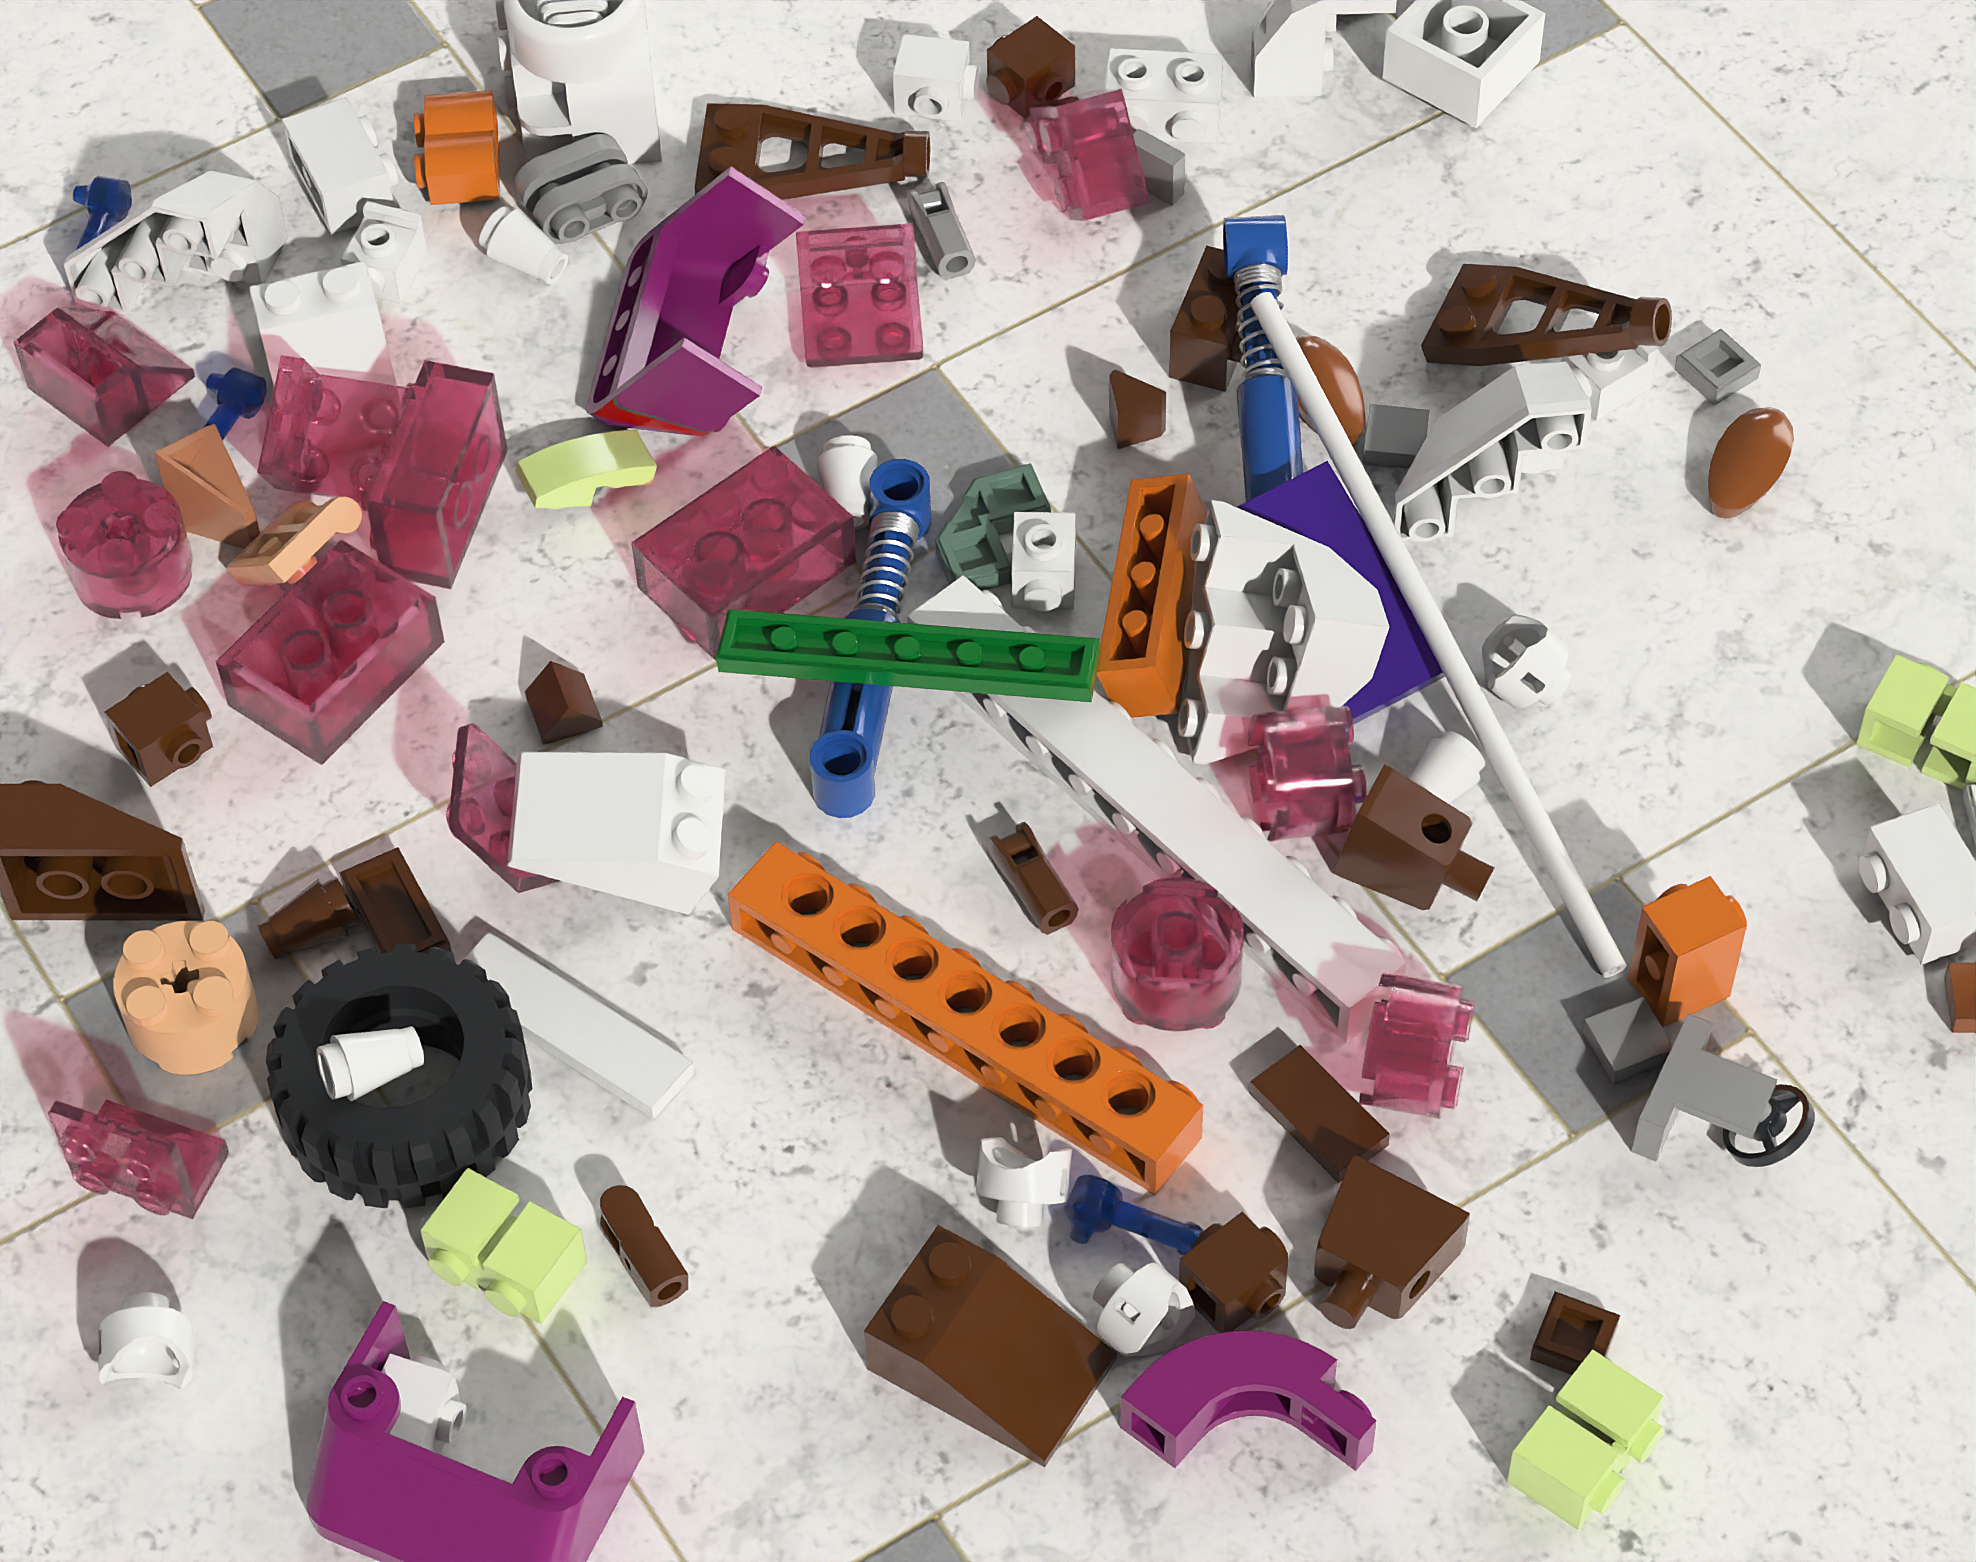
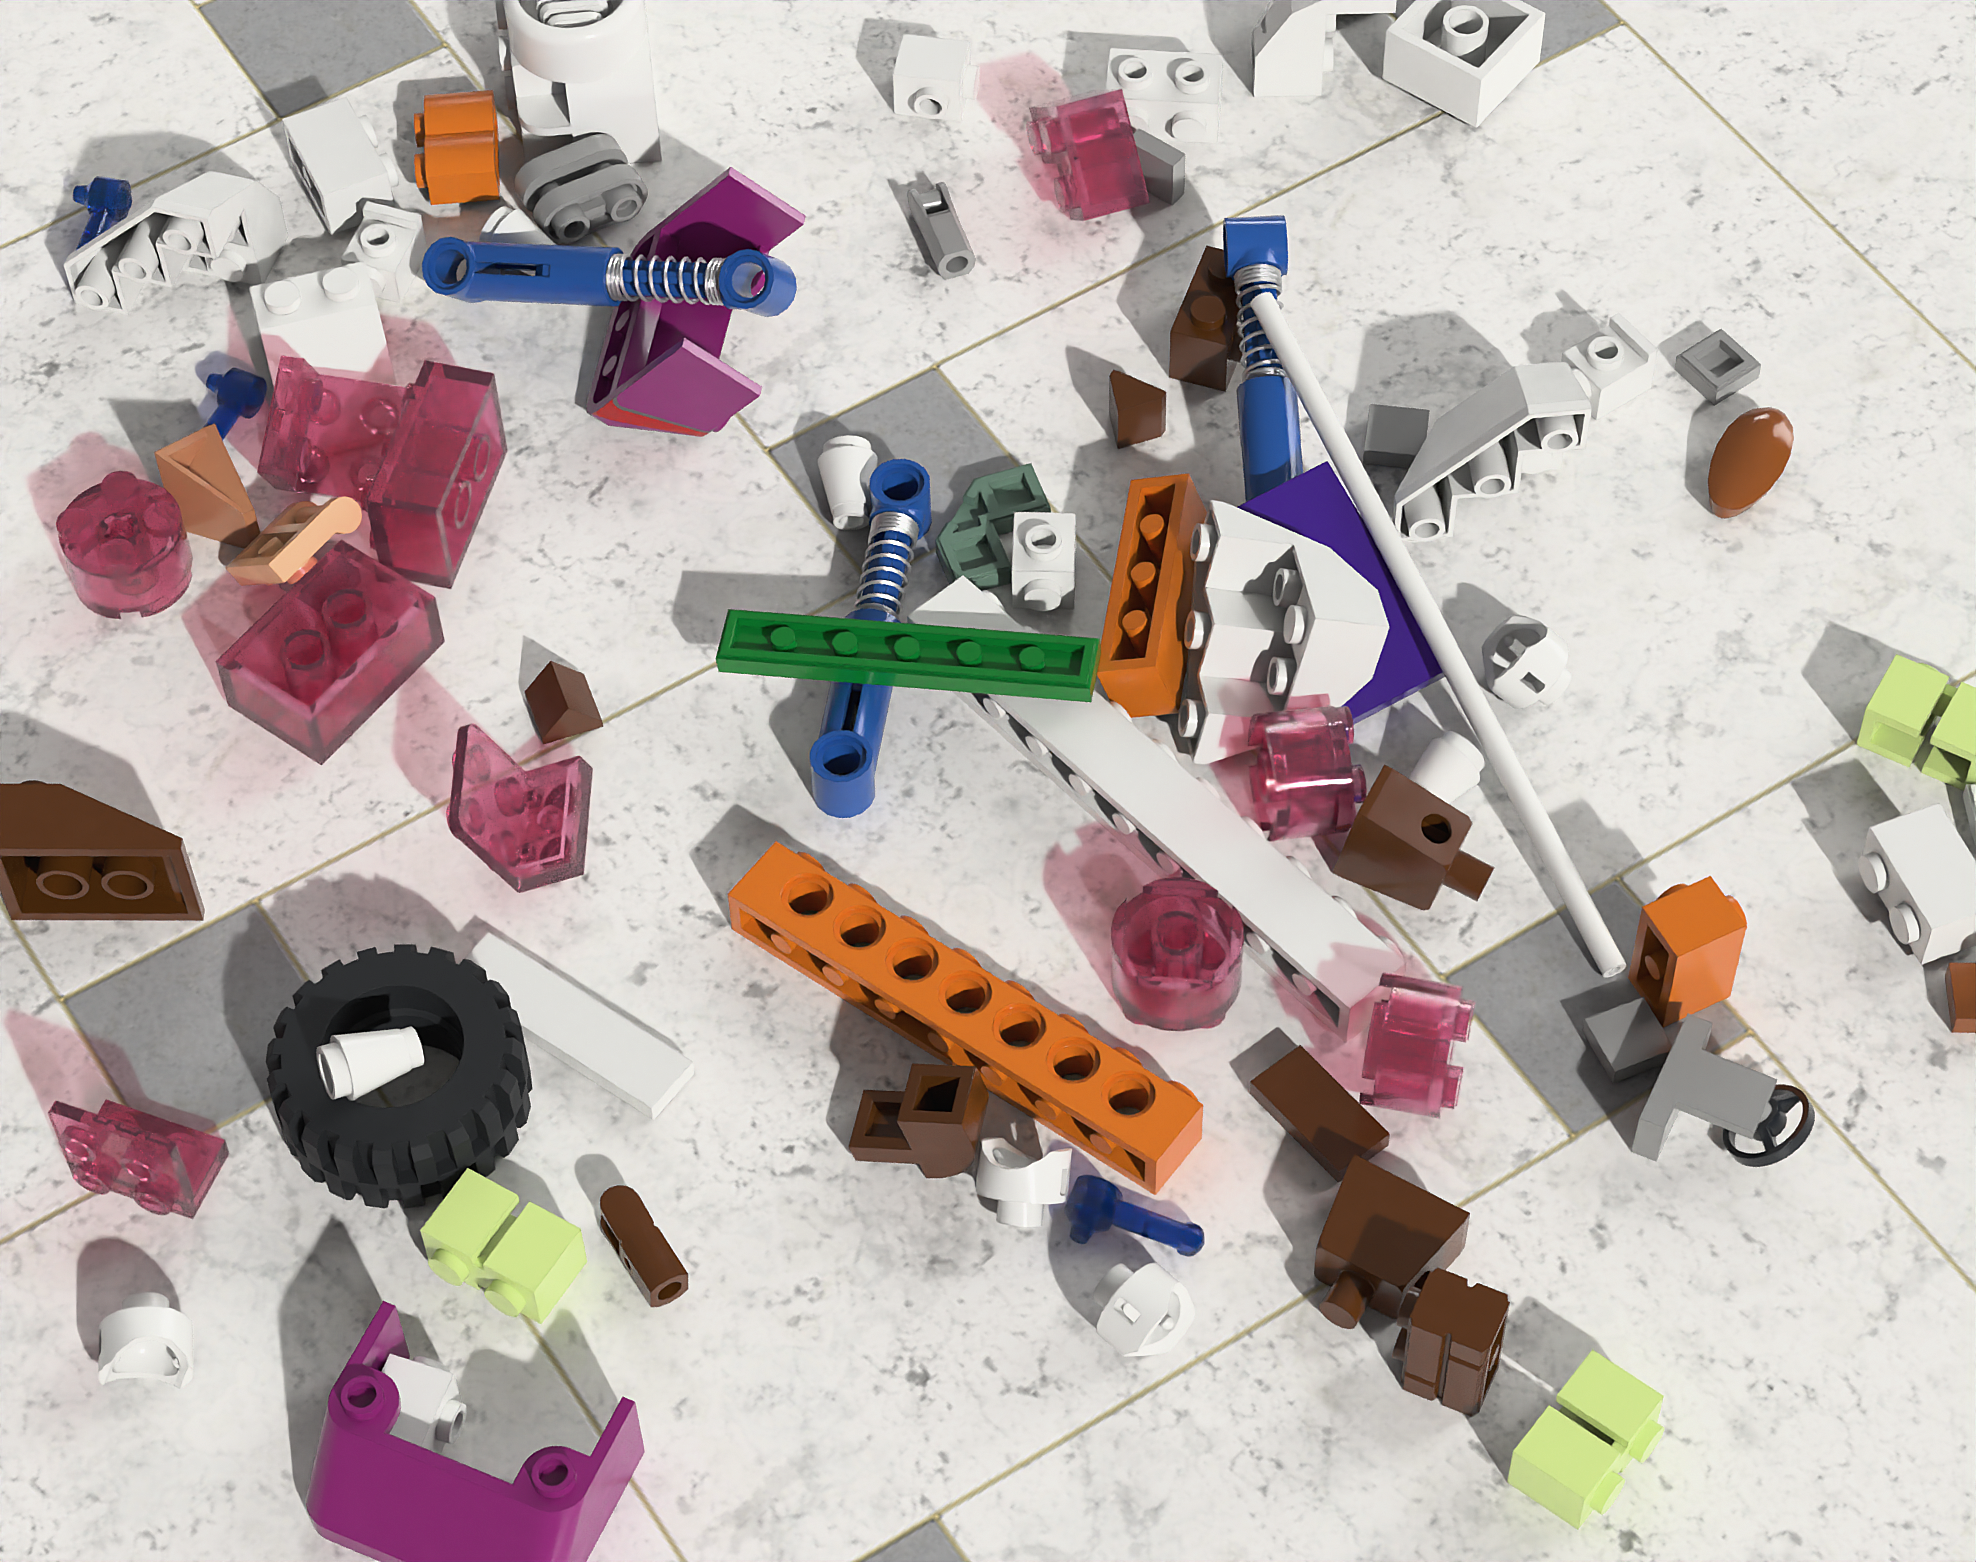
(98, 370): clear pink slope -> none
(160, 728): reddish brown brick -> none
(185, 995): light nougat brick -> none
(310, 919): reddish brown cone -> none
(392, 904): reddish brown tile -> none
(573, 469): yellowish green slope -> none
(604, 276): none -> blue piece
(620, 823): white slope -> none
(736, 134): reddish brown plate -> none
(744, 545): clear pink brick -> none
(859, 295): clear pink bracket -> none
(927, 1124): none -> reddish brown brick
(986, 1347): reddish brown slope -> none
(1030, 67): reddish brown brick -> none
(1033, 880): reddish brown bar -> none
(1235, 1272): reddish brown brick -> none
(1242, 1377): magenta arch -> none
(1338, 383): dark orange arm -> none
(1451, 1340): none -> reddish brown brick
(1482, 295): reddish brown plate -> none
(1571, 1332): reddish brown tile -> none

